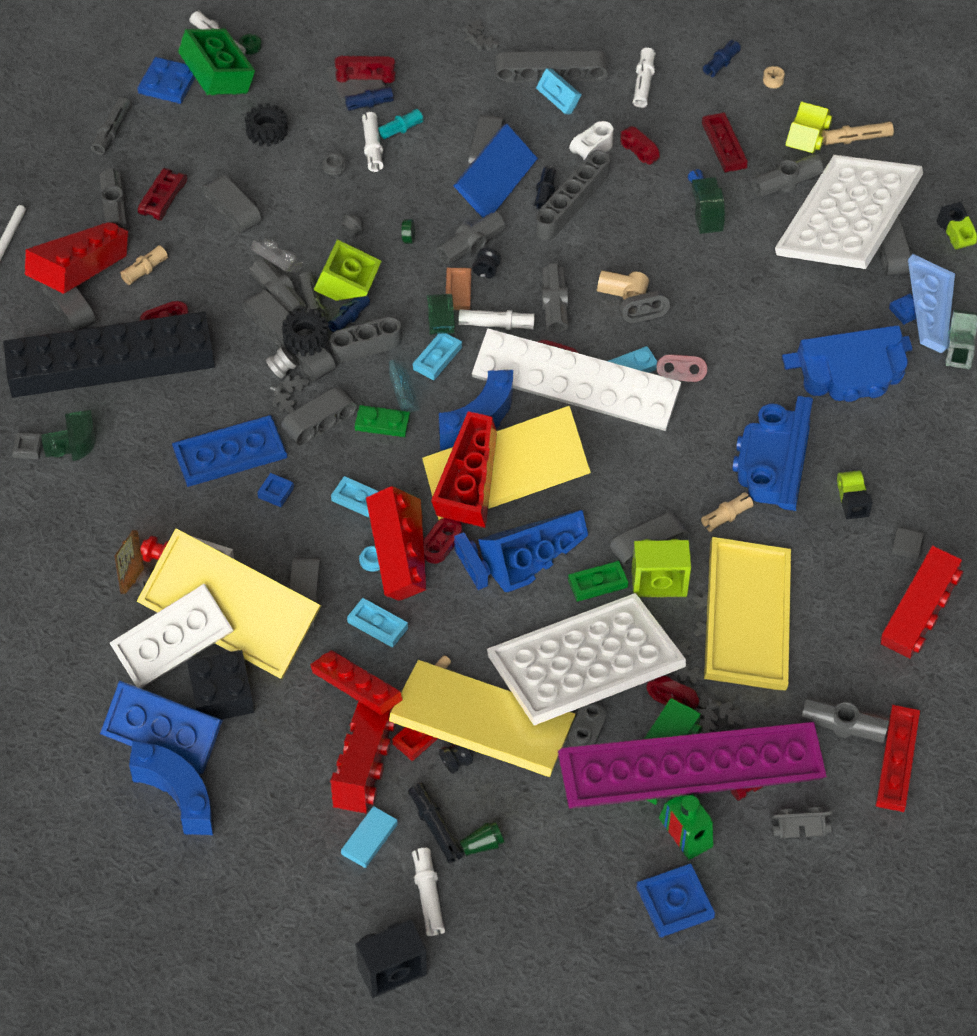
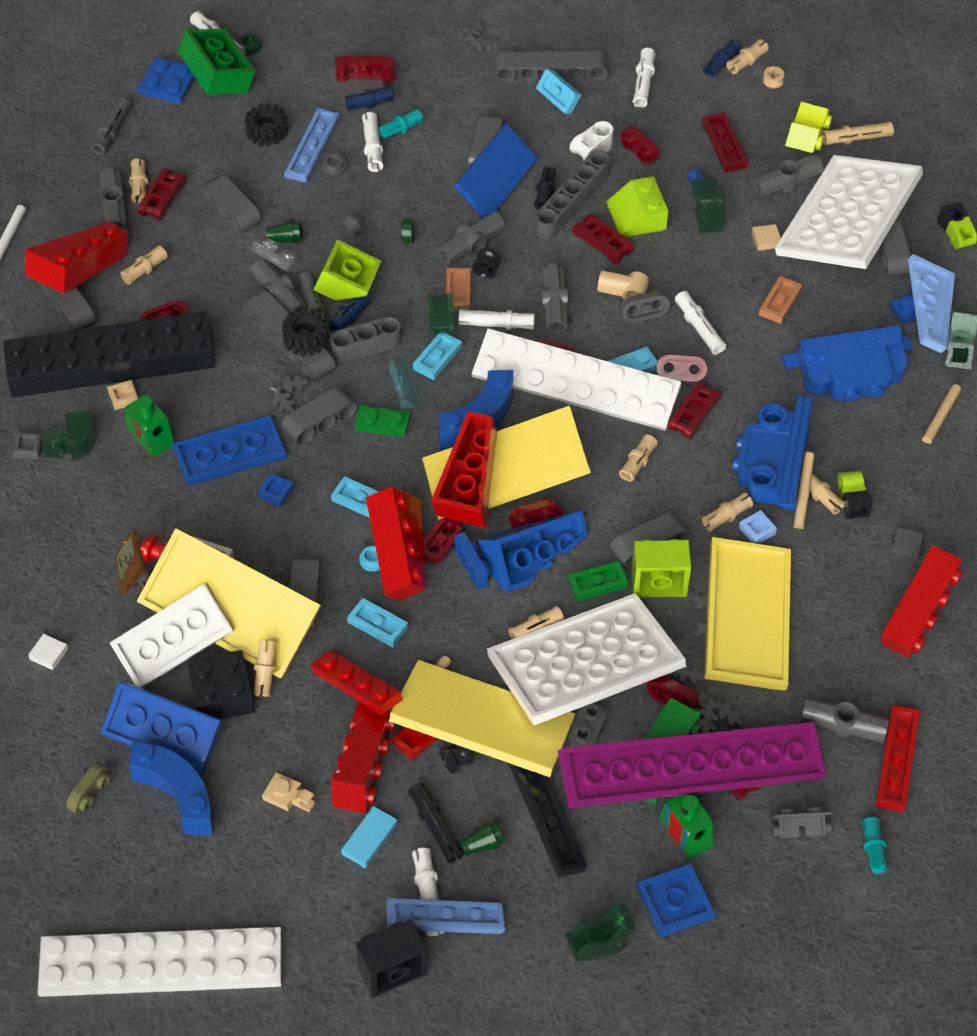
(48, 651): none -> white tile
(83, 794): none -> olive plate
(122, 394): none -> tan tile
(138, 180): none -> tan pin
(142, 419): none -> green torso
(160, 961): none -> white plate
(264, 667): none -> tan pin
(281, 362): light grey wheel -> none
(286, 232): none -> dark green cone
(287, 792): none -> tan plate
(312, 145): none -> medium blue tile
(447, 915): none -> medium blue tile
(534, 512): none -> dark red plate
(549, 821): none -> black plate
(551, 616): none -> tan pin
(601, 937): none -> clear green brick
(603, 238): none -> dark red plate
(638, 208): none -> lime slope
(638, 458): none -> tan pin
(694, 314): none -> white pin
(694, 409): none -> dark red plate
(747, 56): none -> tan pin
(757, 527): none -> light blue plate
(766, 236): none -> tan tile
(780, 300): none -> nougat plate
(804, 488): none -> tan bar
(822, 492): none -> tan pin
(874, 845): none -> teal axle
(941, 414): none -> tan bar

